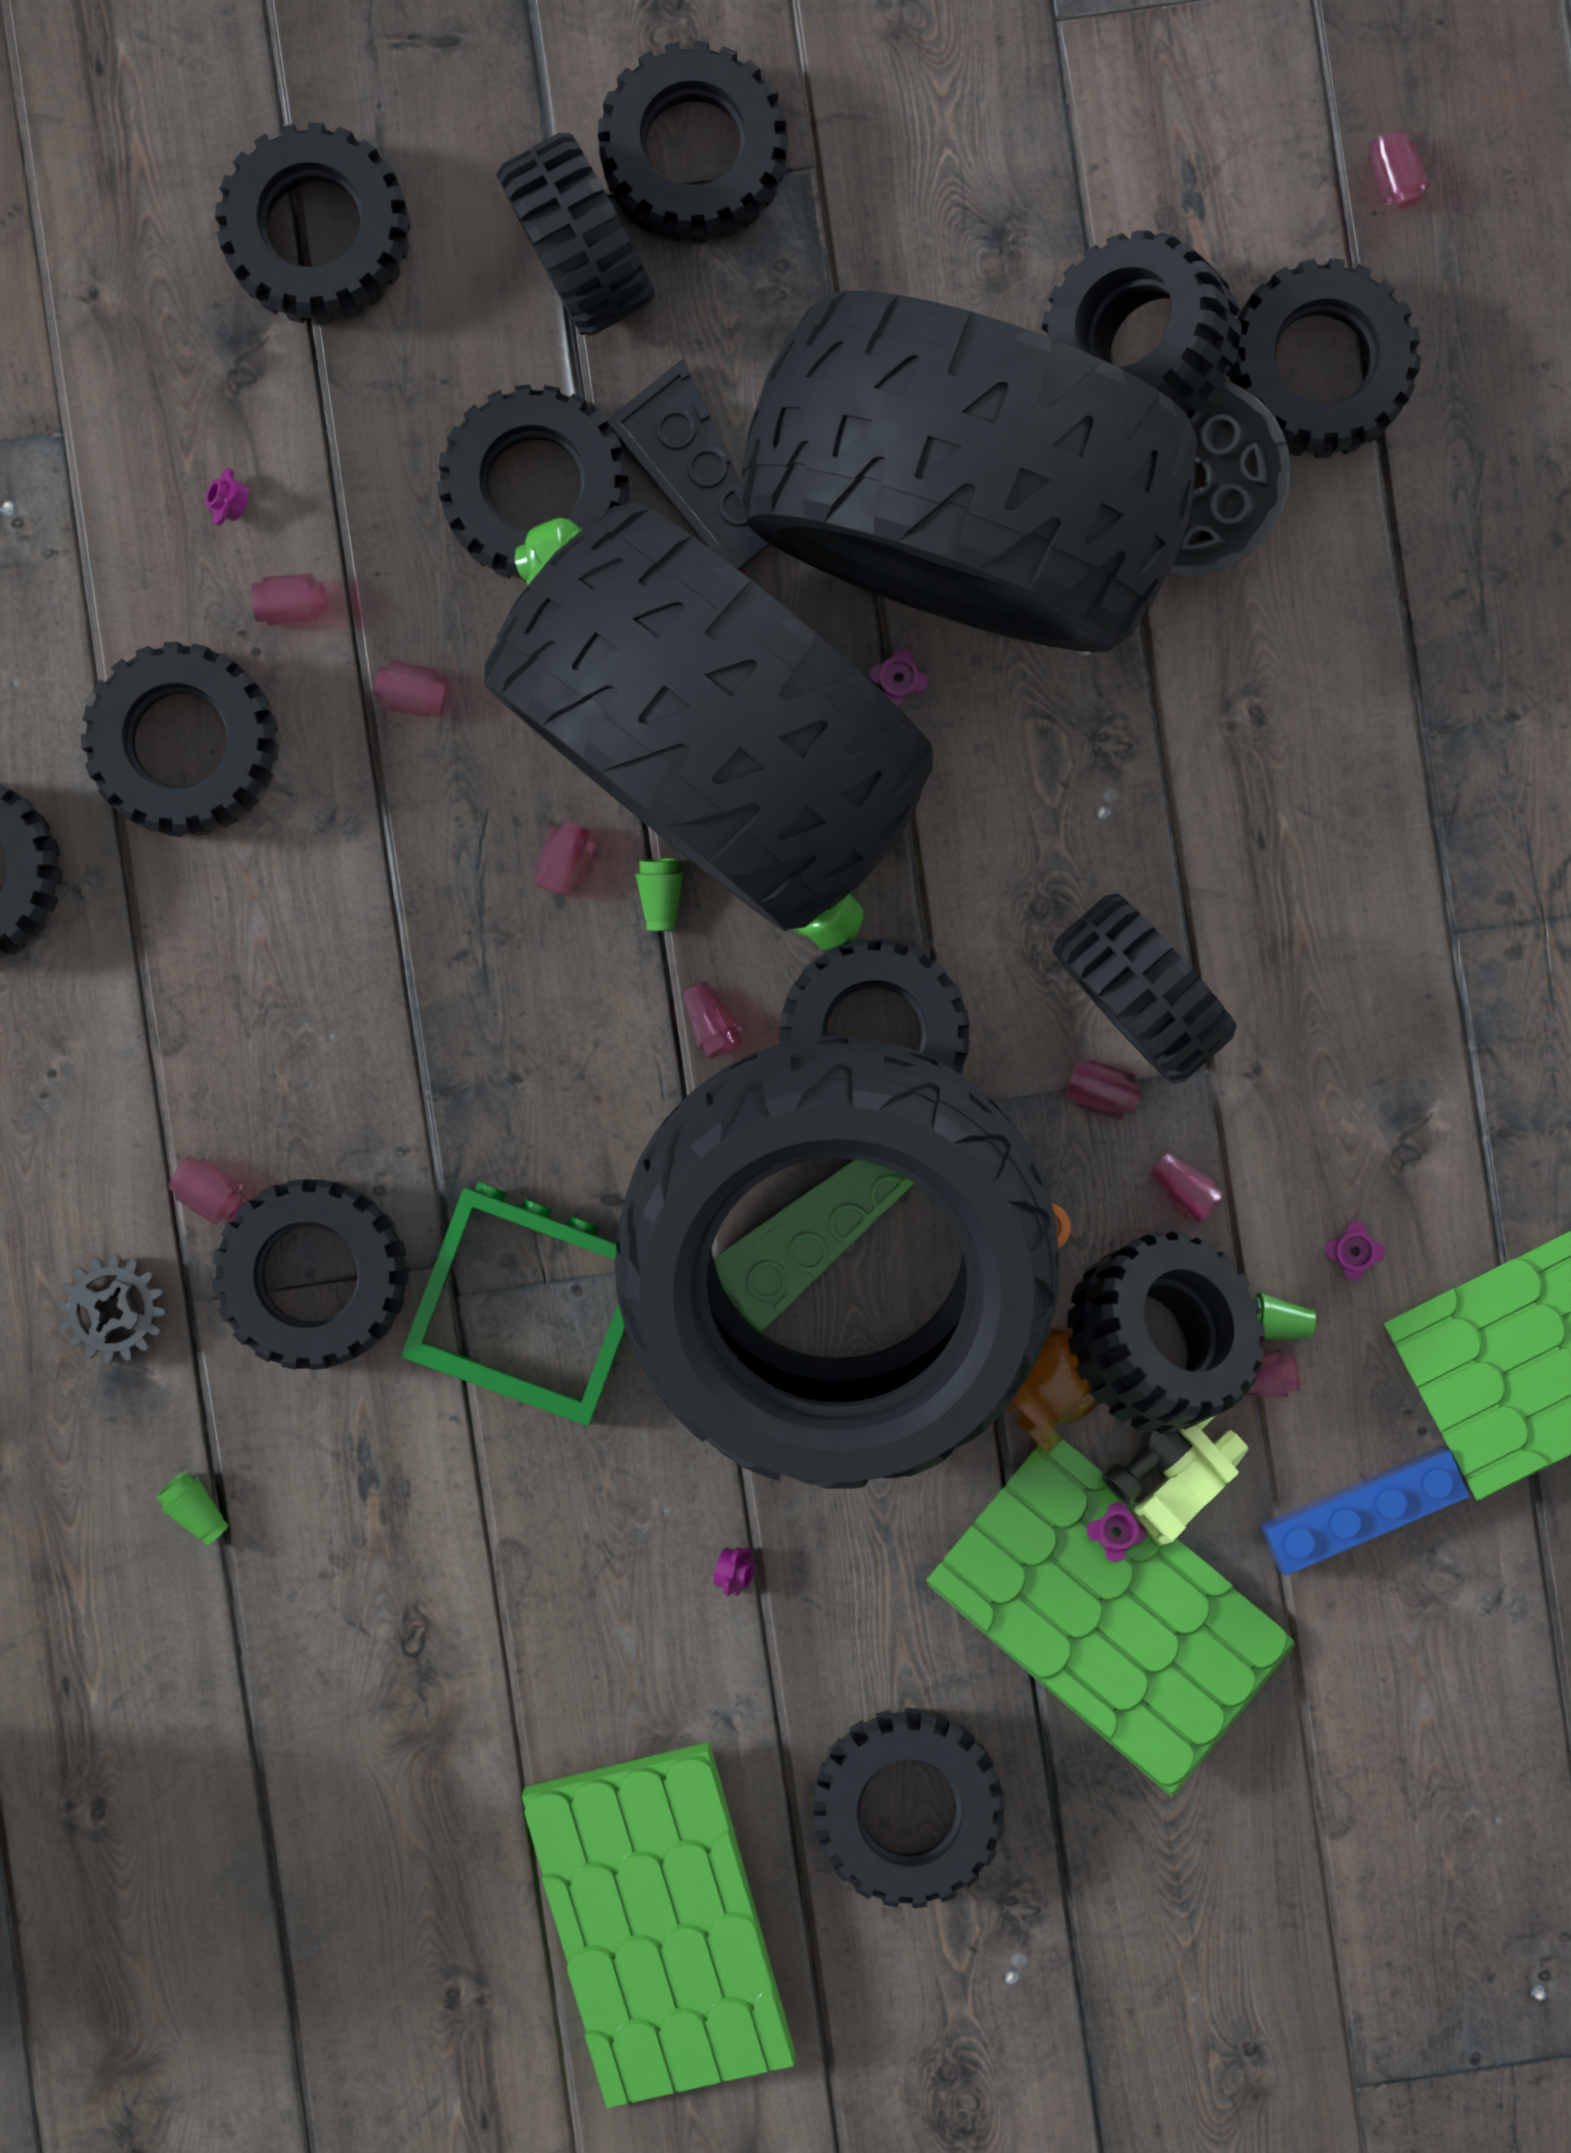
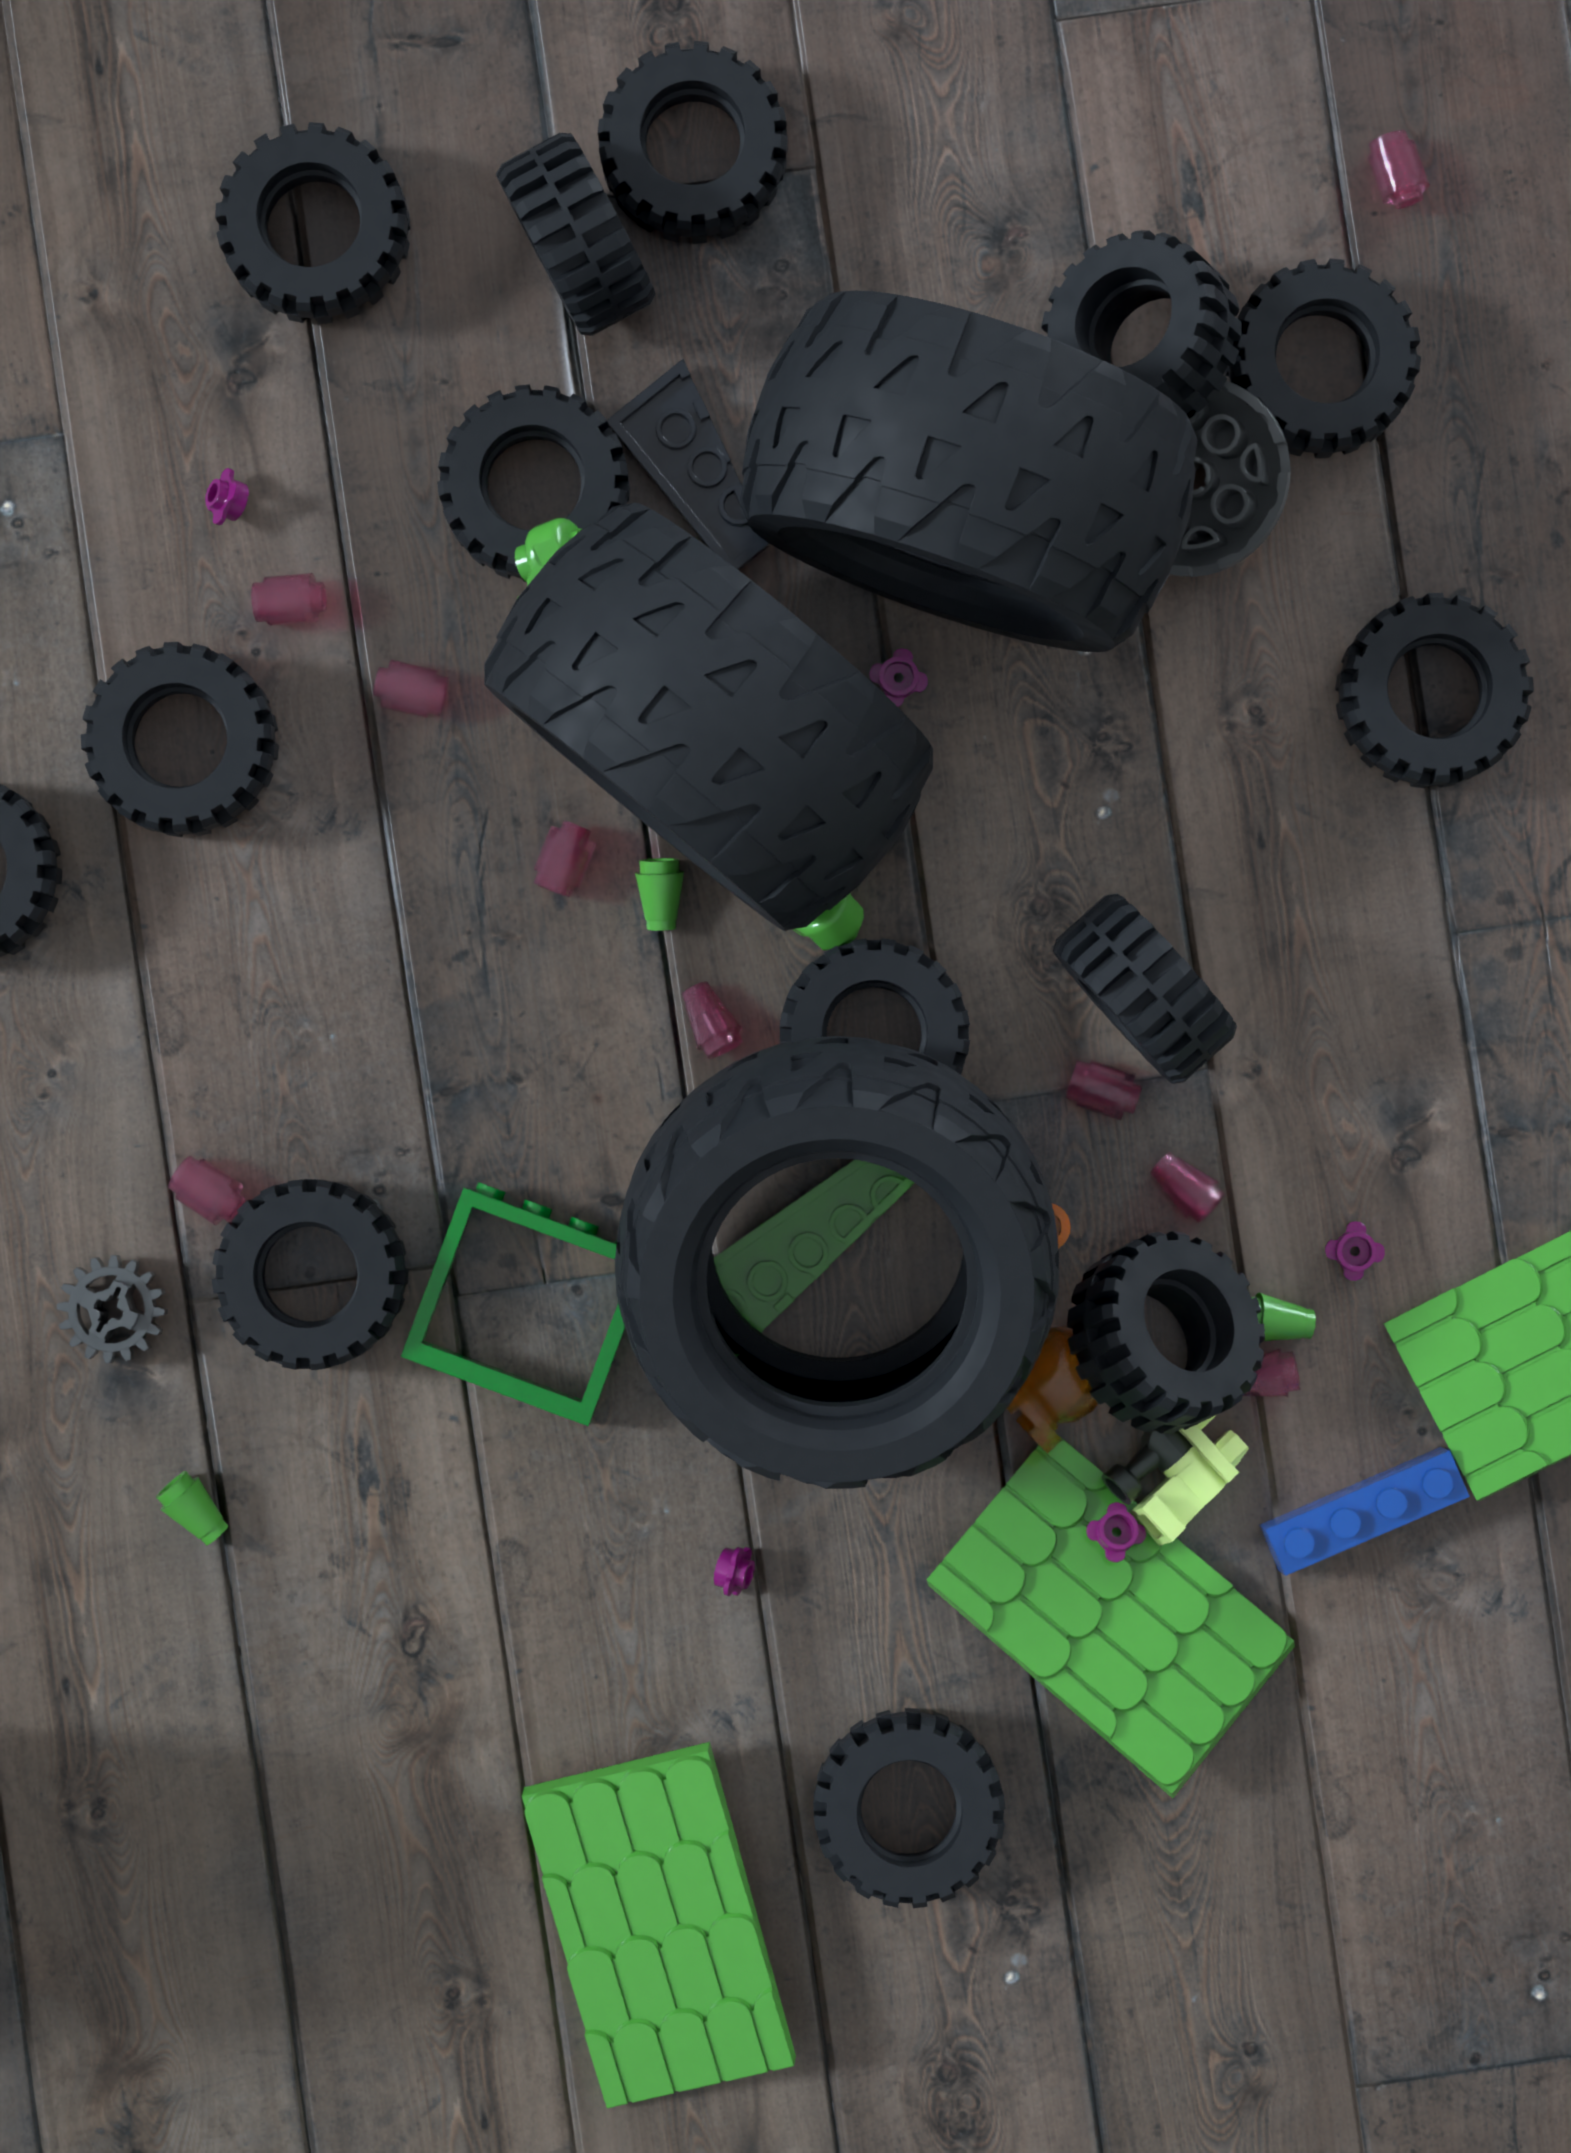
(1486, 649): none -> black tyre

